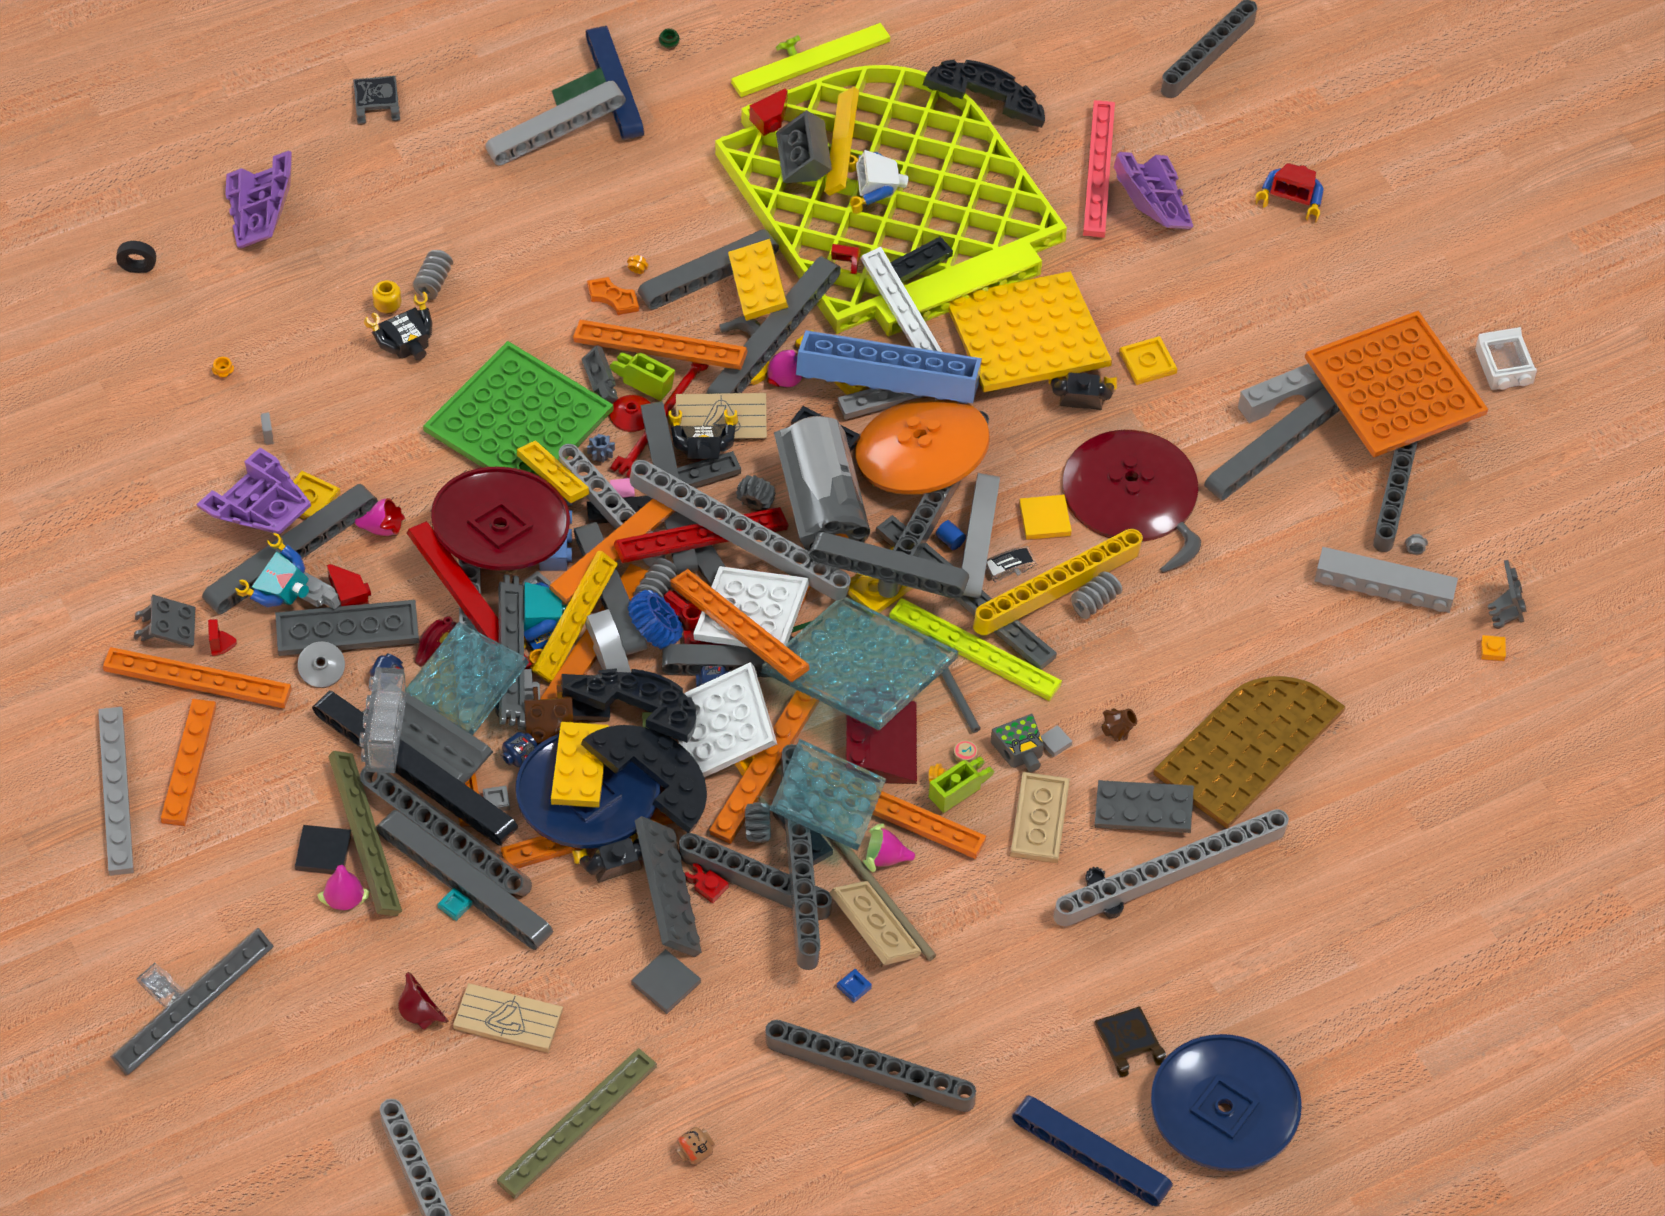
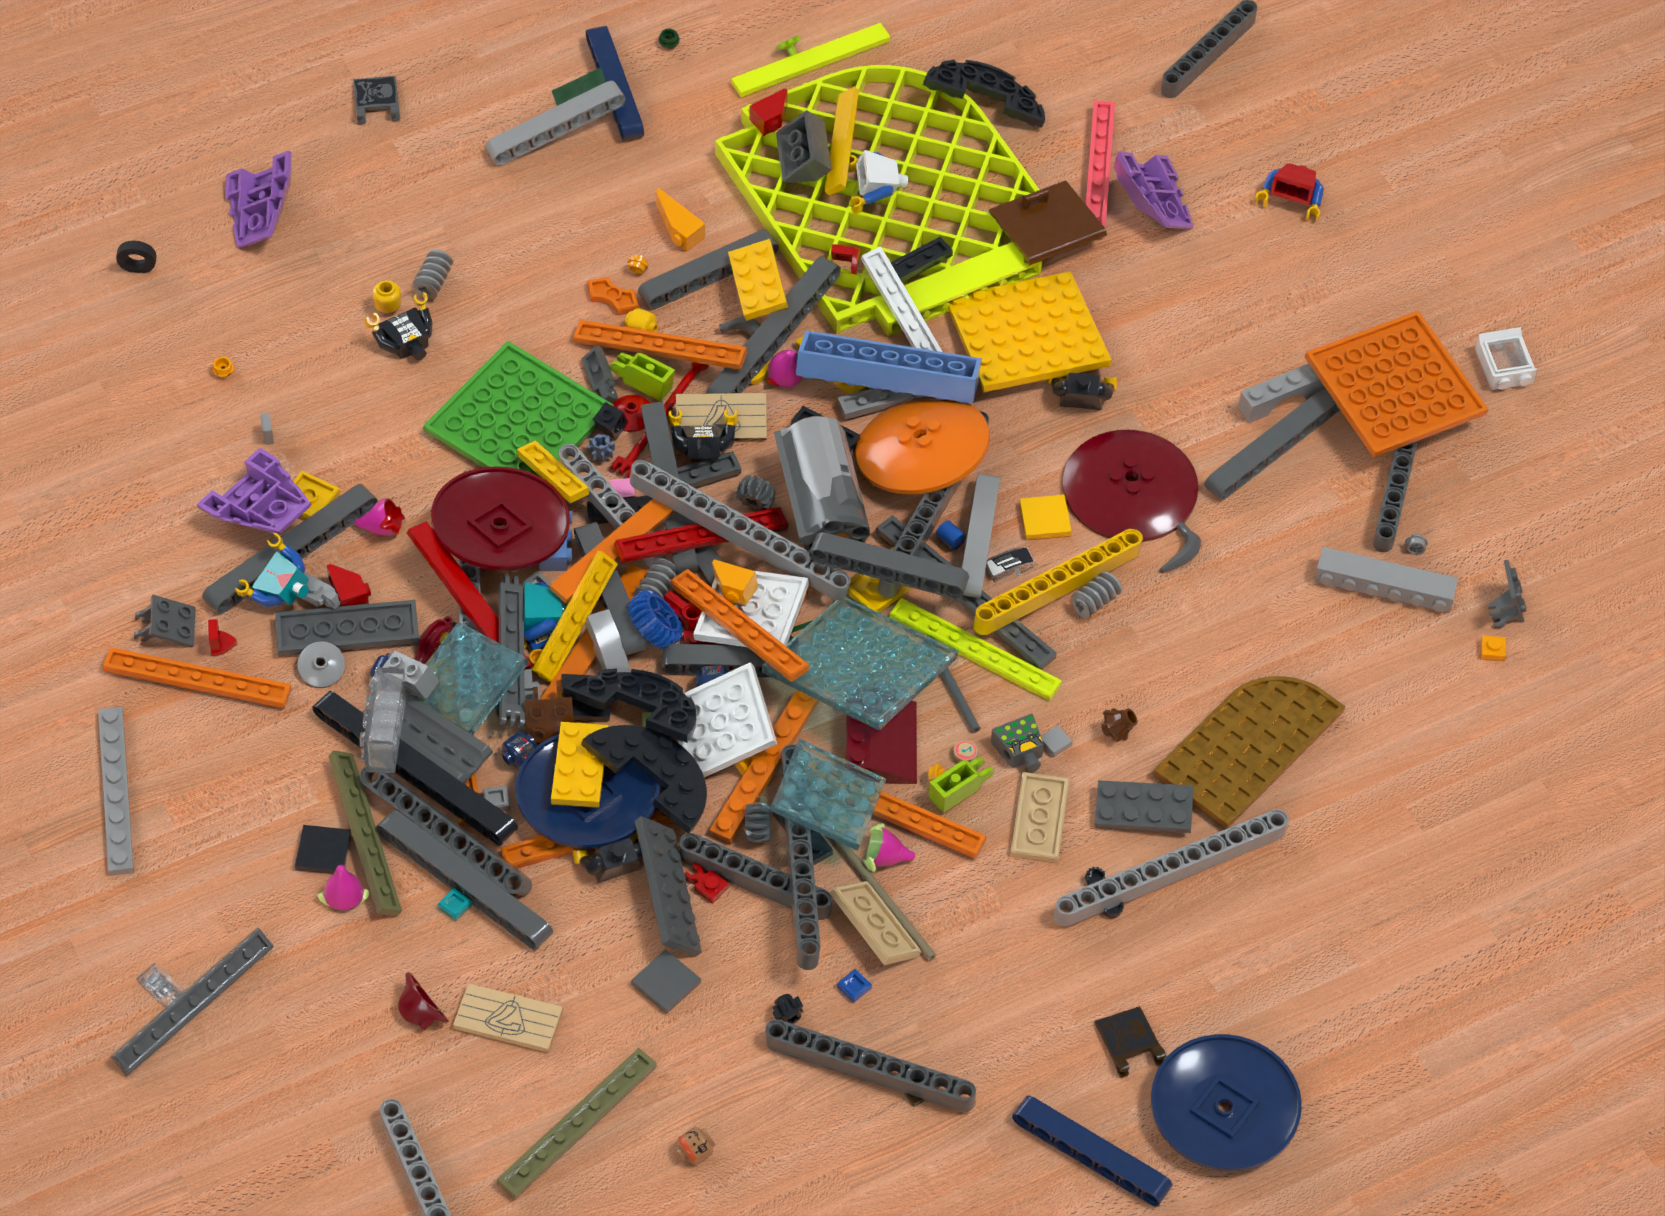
(188, 762): orange plate -> none
(418, 676): none -> light grey brick
(610, 420): none -> black brick
(641, 320): none -> yellow head
(681, 224): none -> light orange slope
(735, 582): none -> light orange slope
(787, 1008): none -> black gear
(1048, 222): none -> reddish brown container
(1148, 360): yellow tile -> none

